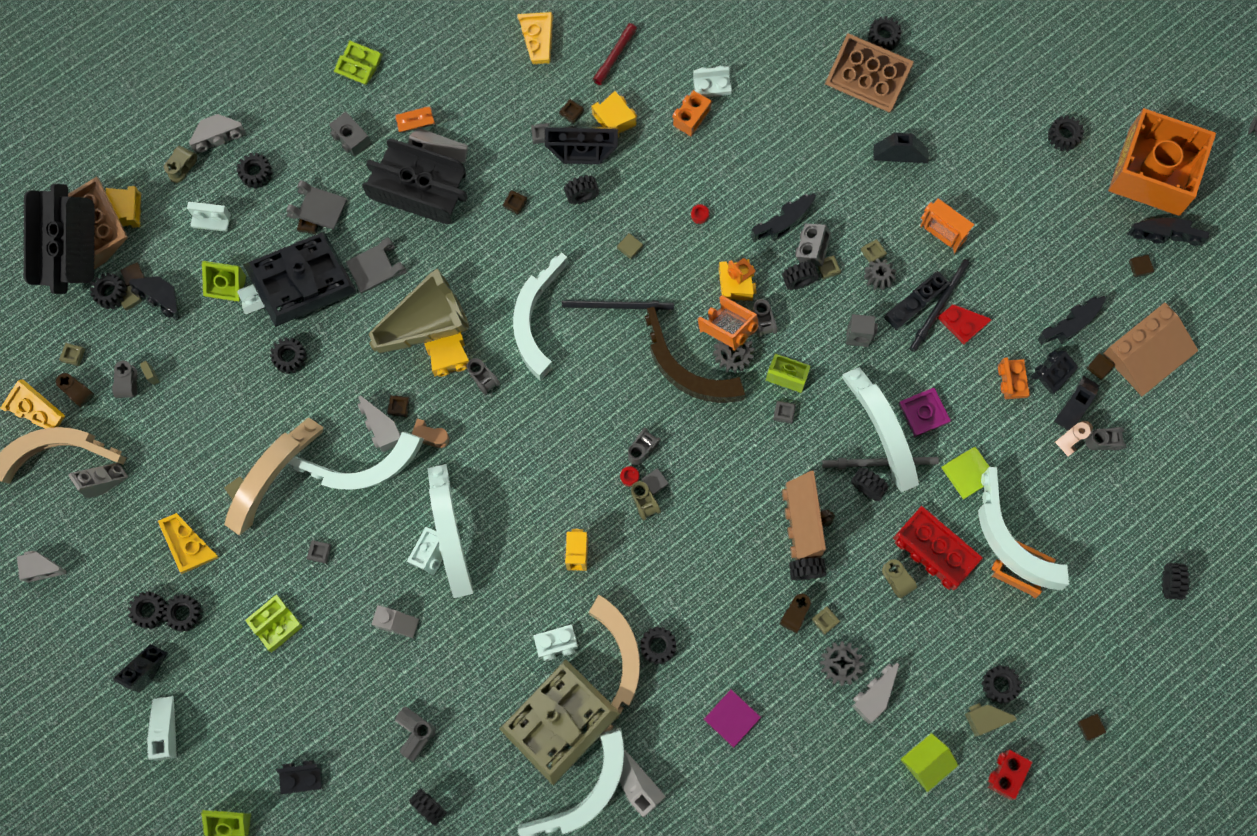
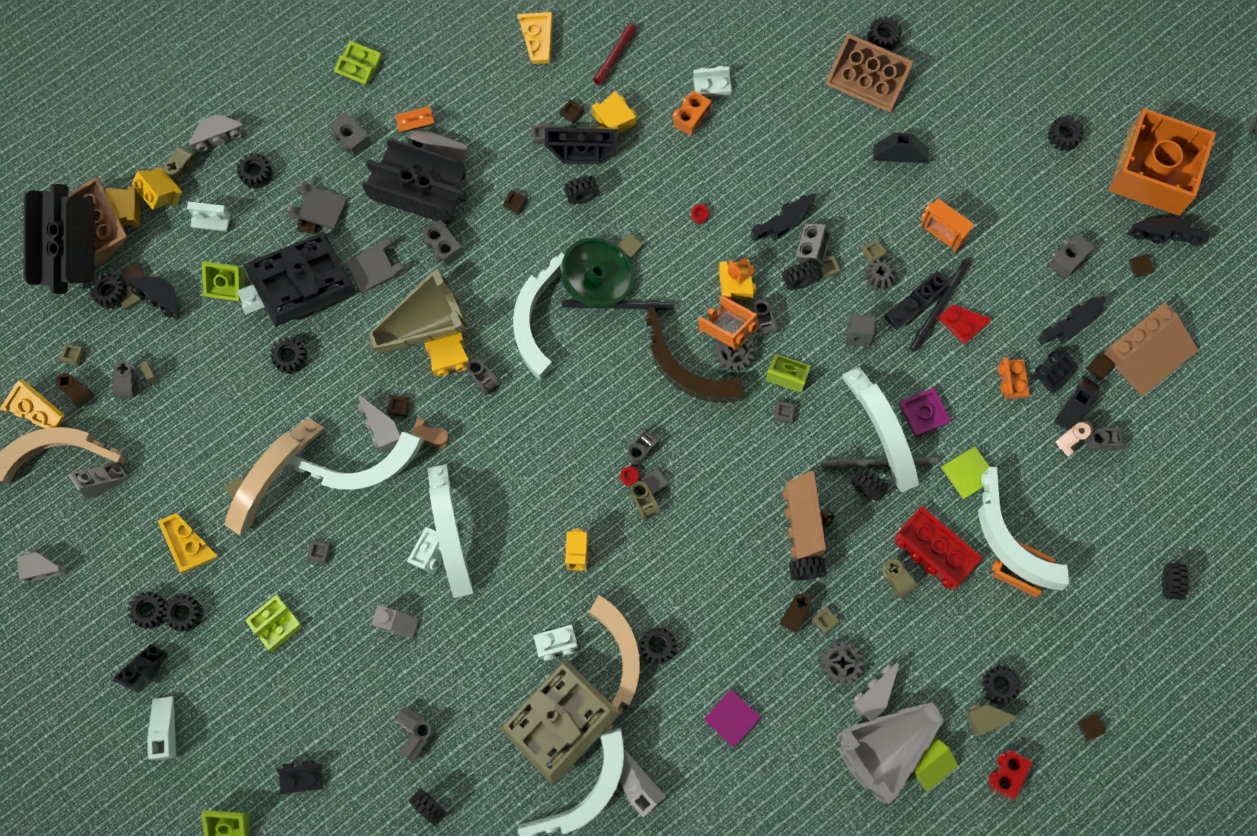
(156, 188): none -> yellow hips
(445, 241): none -> dark grey brick
(597, 272): none -> dark green dish
(889, 748): none -> light grey cone
(1077, 247): none -> dark grey brick

